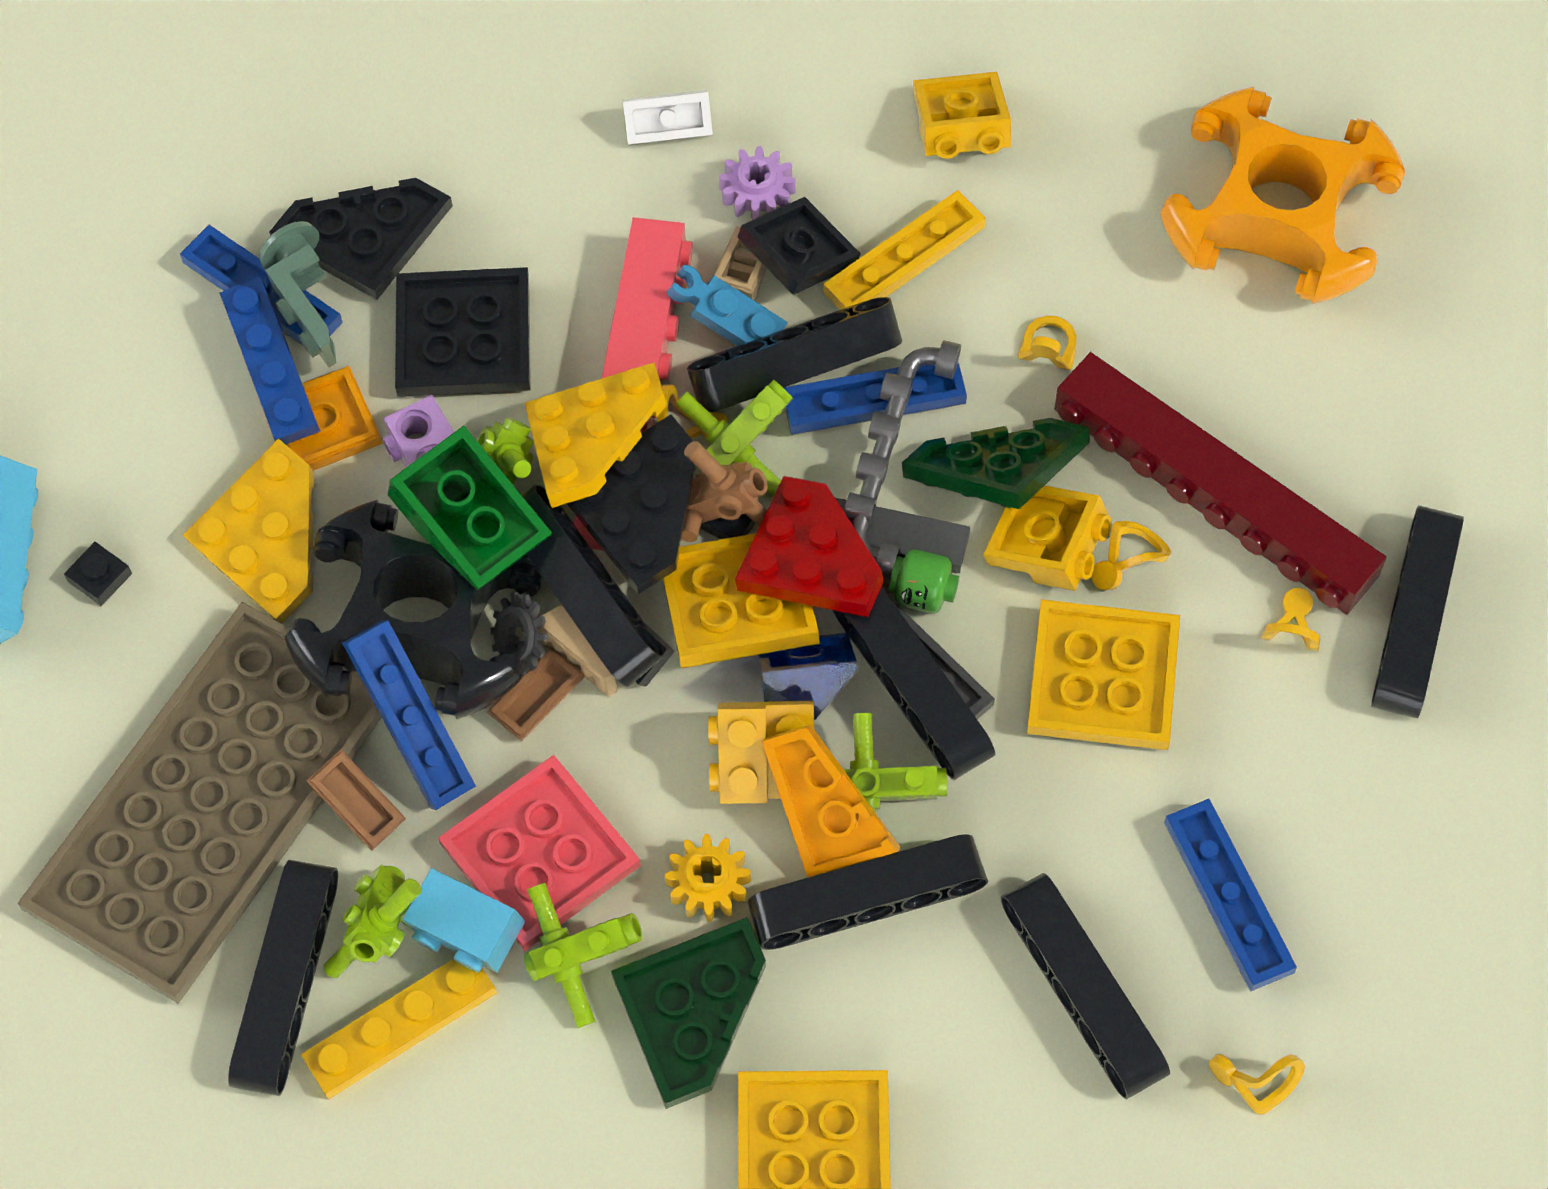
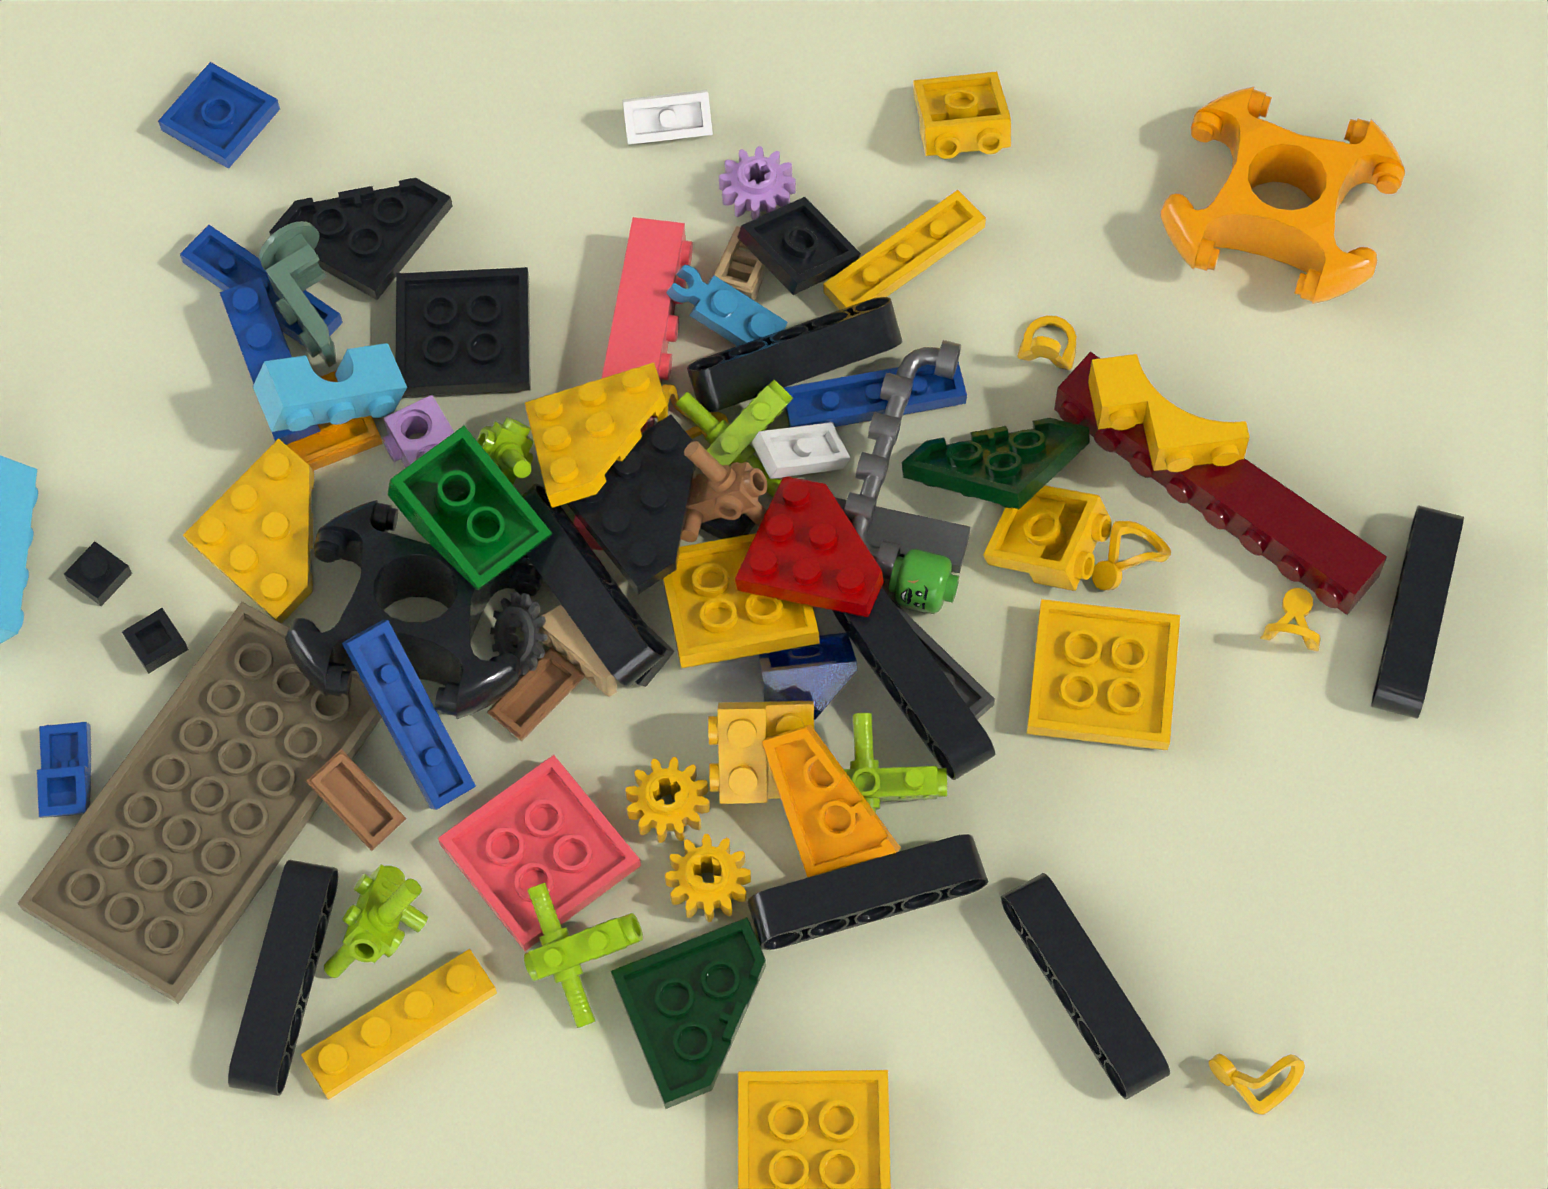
(64, 770): none -> blue slope
(155, 640): none -> black plate
(219, 115): none -> blue plate
(298, 398): none -> medium azure arch
(463, 921): medium azure brick -> none
(667, 817): none -> yellow gear
(801, 450): none -> white plate
(1174, 437): none -> yellow arch
(1230, 895): blue plate -> none

